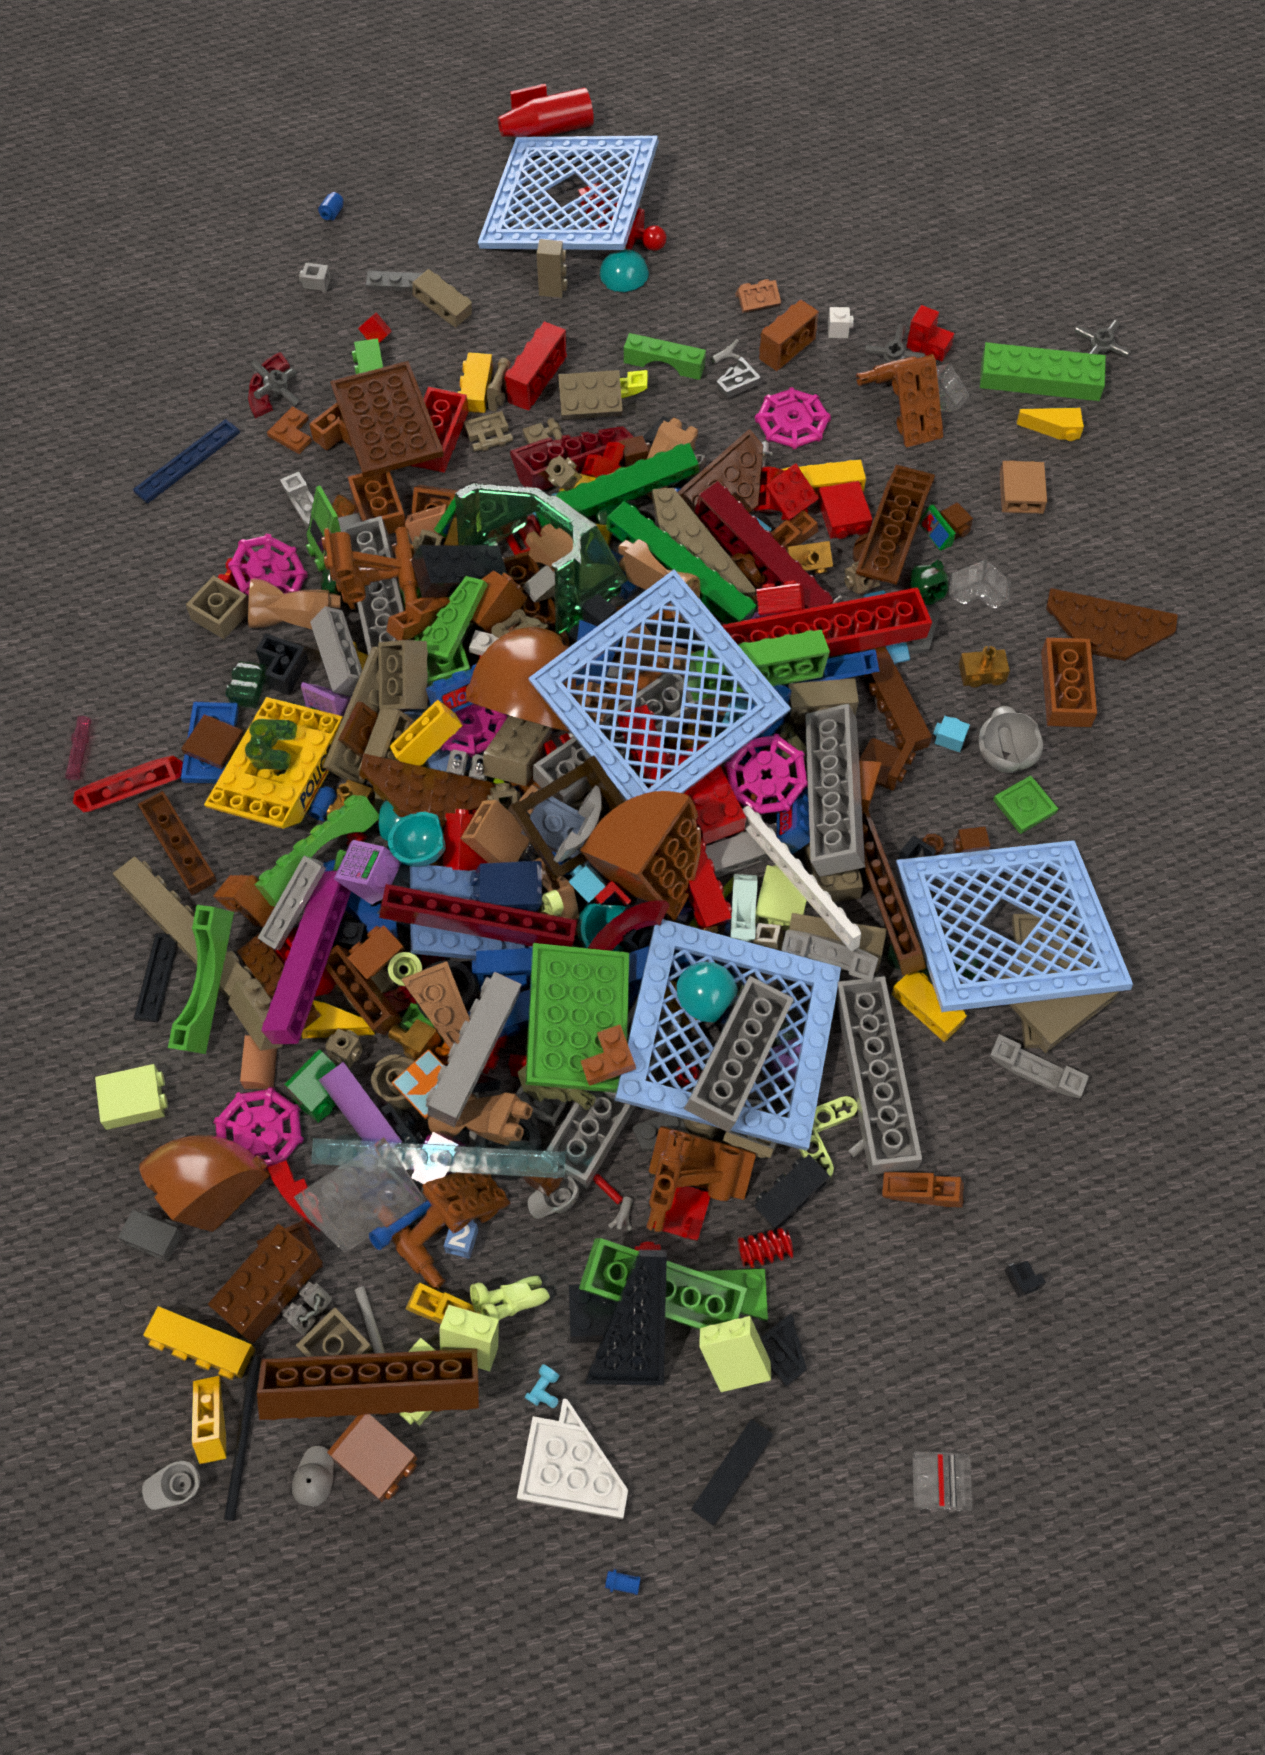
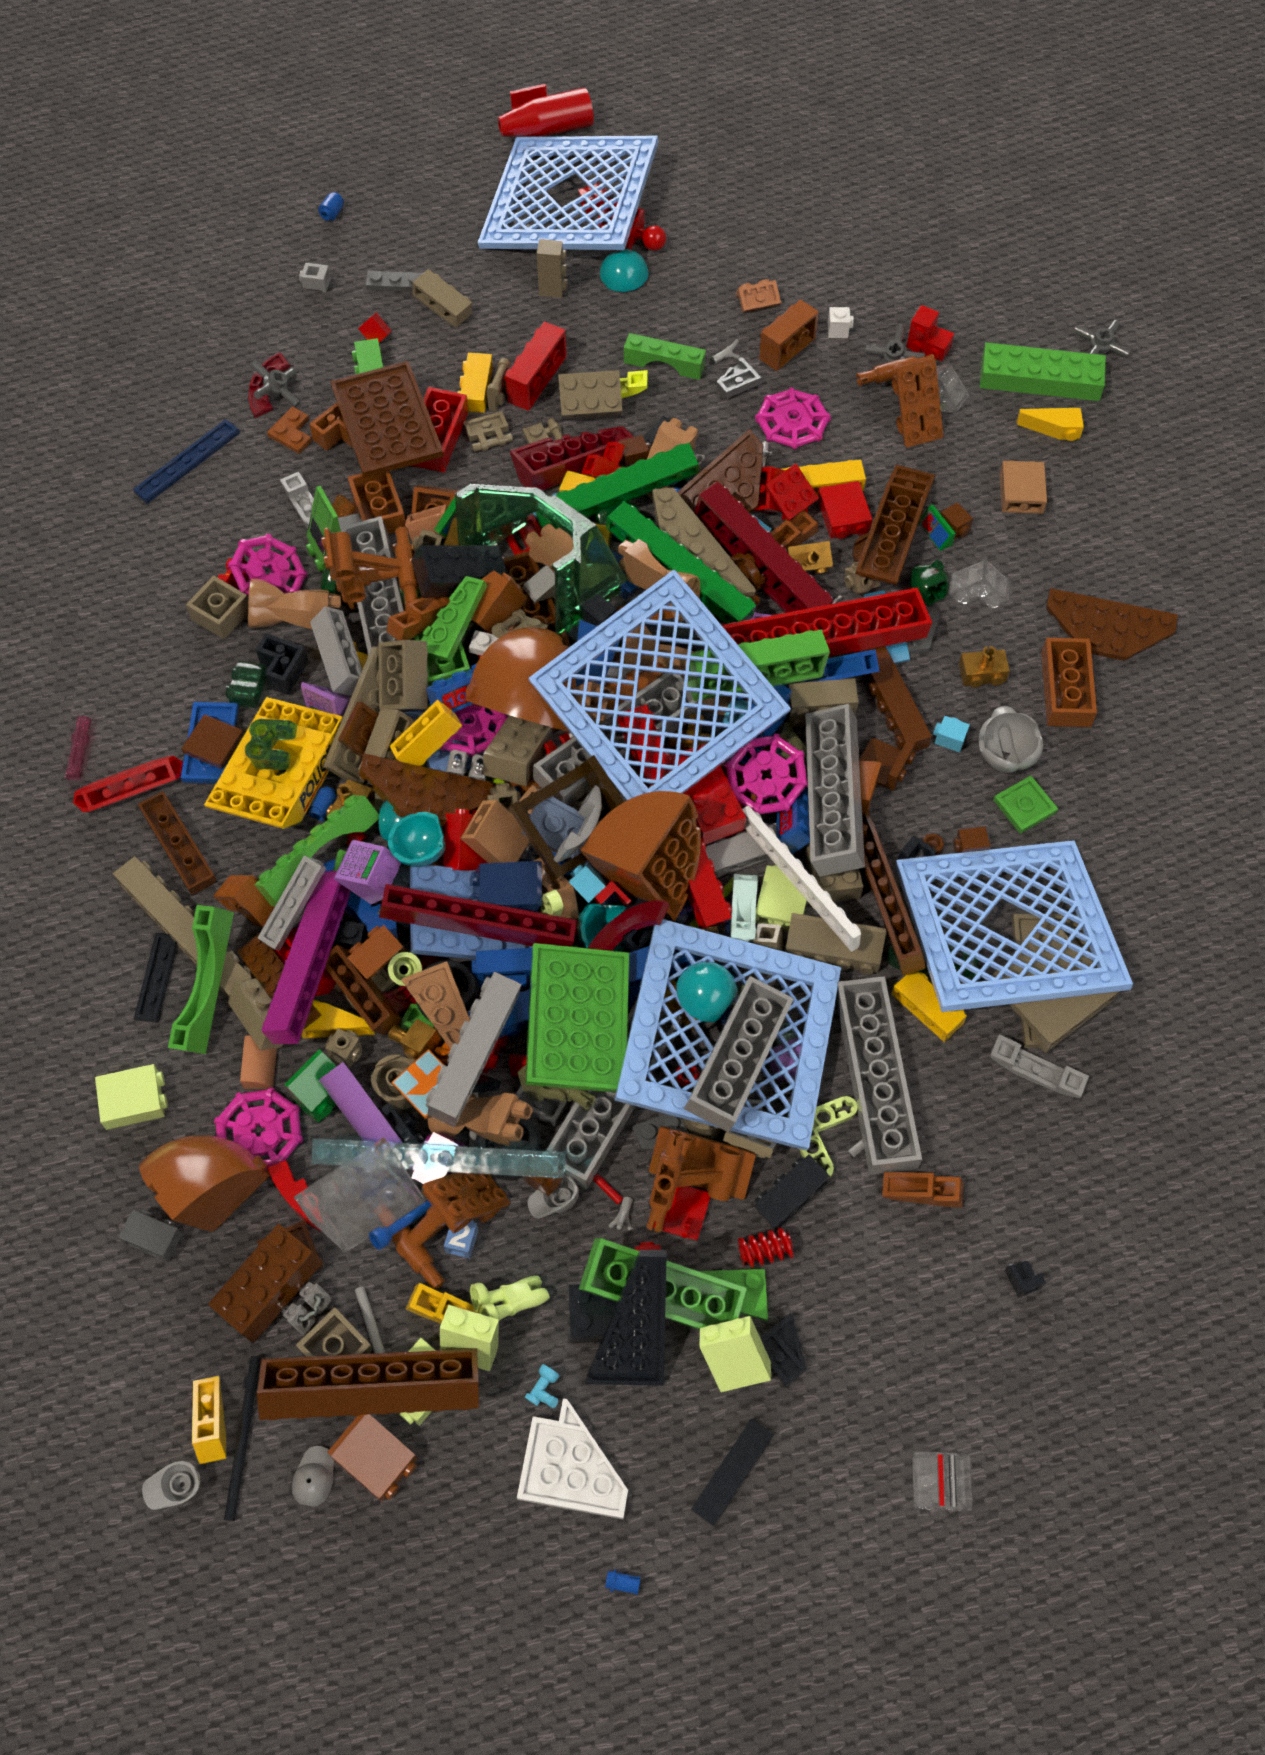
(198, 1342): yellow brick -> none
(563, 473): dark tan brick -> none
(615, 1059): dark orange plate -> none
(780, 599): red brick -> none
(830, 951): light grey slope -> none

